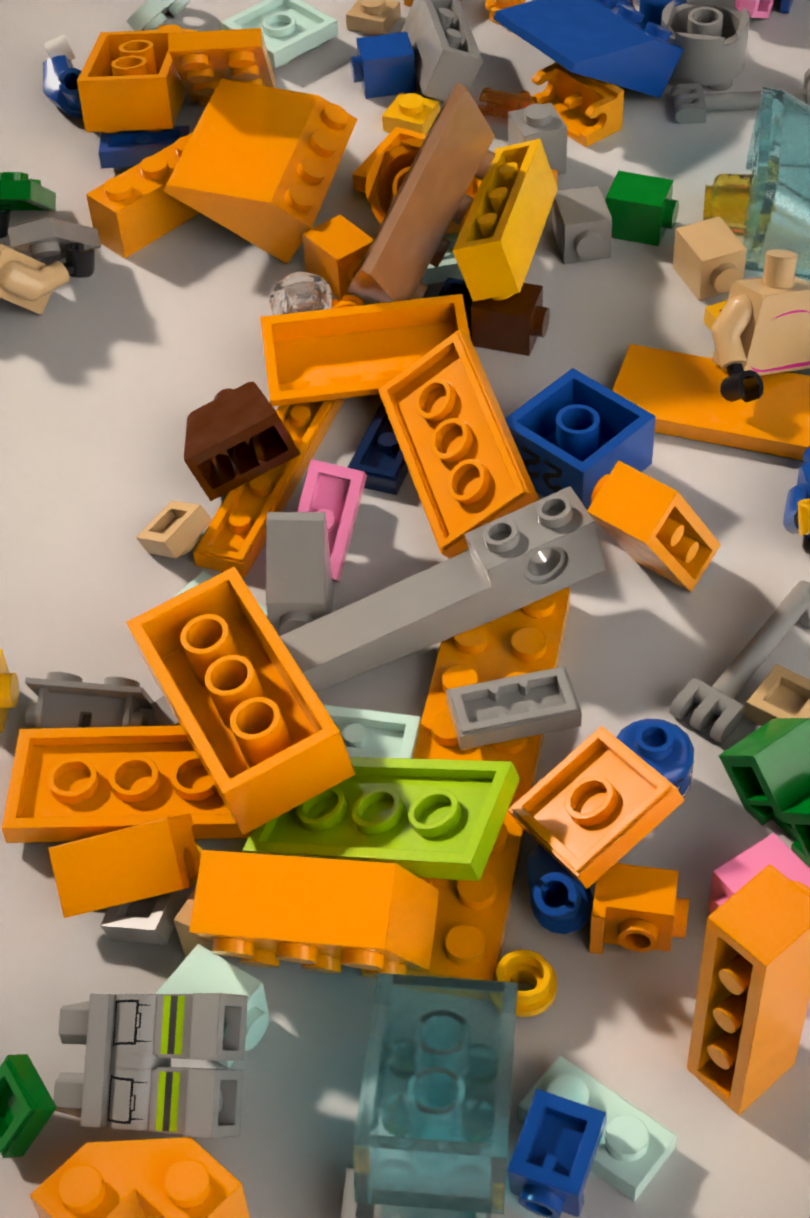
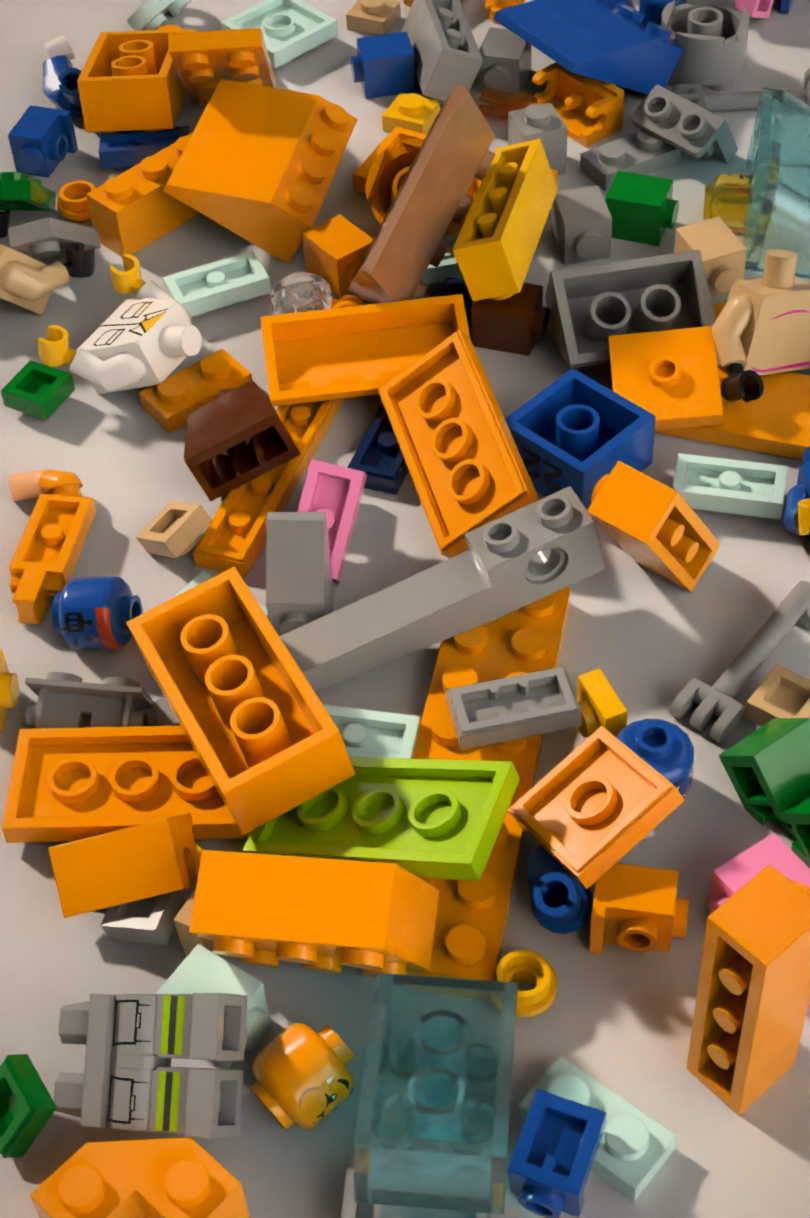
(38, 390): none -> green plate
(42, 140): none -> blue brick
(44, 481): none -> arm
(48, 552): none -> light orange hinge
(73, 200): none -> light orange plate
(94, 612): none -> blue head
(135, 344): none -> white torso
(192, 388): none -> light orange plate
(219, 283): none -> light aqua plate
(303, 1075): none -> light orange head
(504, 62): none -> light grey brick
(599, 705): none -> yellow plate
(625, 299): none -> light grey slope
(633, 153): none -> light grey plate
(669, 375): none -> light orange plate
(684, 125): none -> light grey bracket
(731, 485): none -> light aqua plate

